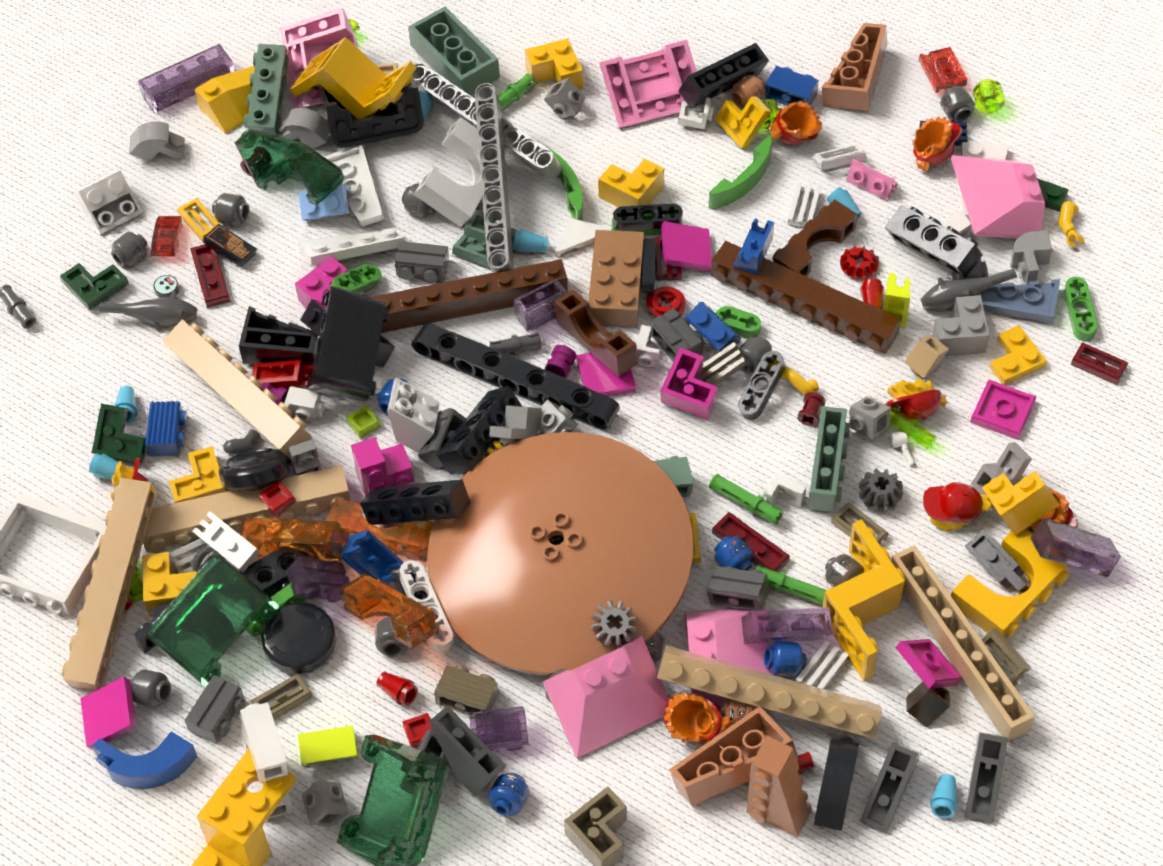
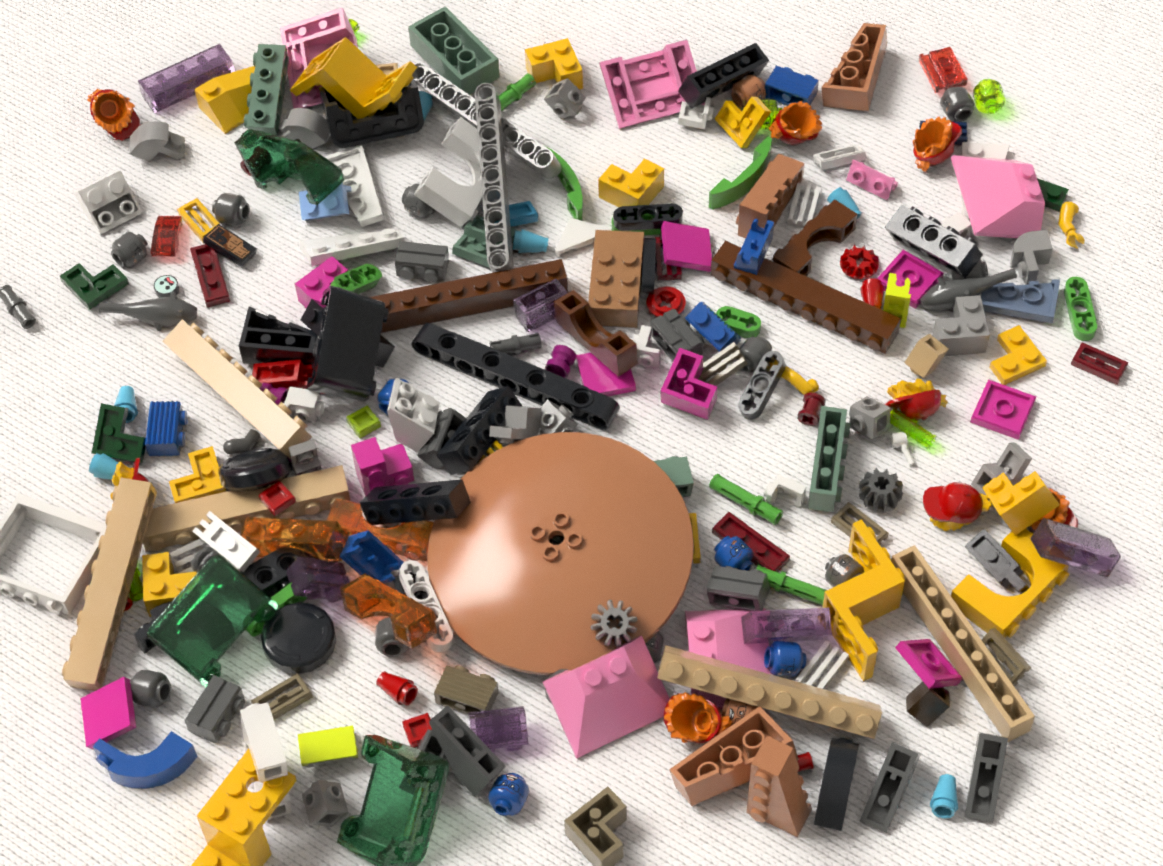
(113, 113): none -> orange hair
(522, 214): none -> dark azure tile
(770, 194): none -> nougat wedge
(921, 275): none -> dark pink tile

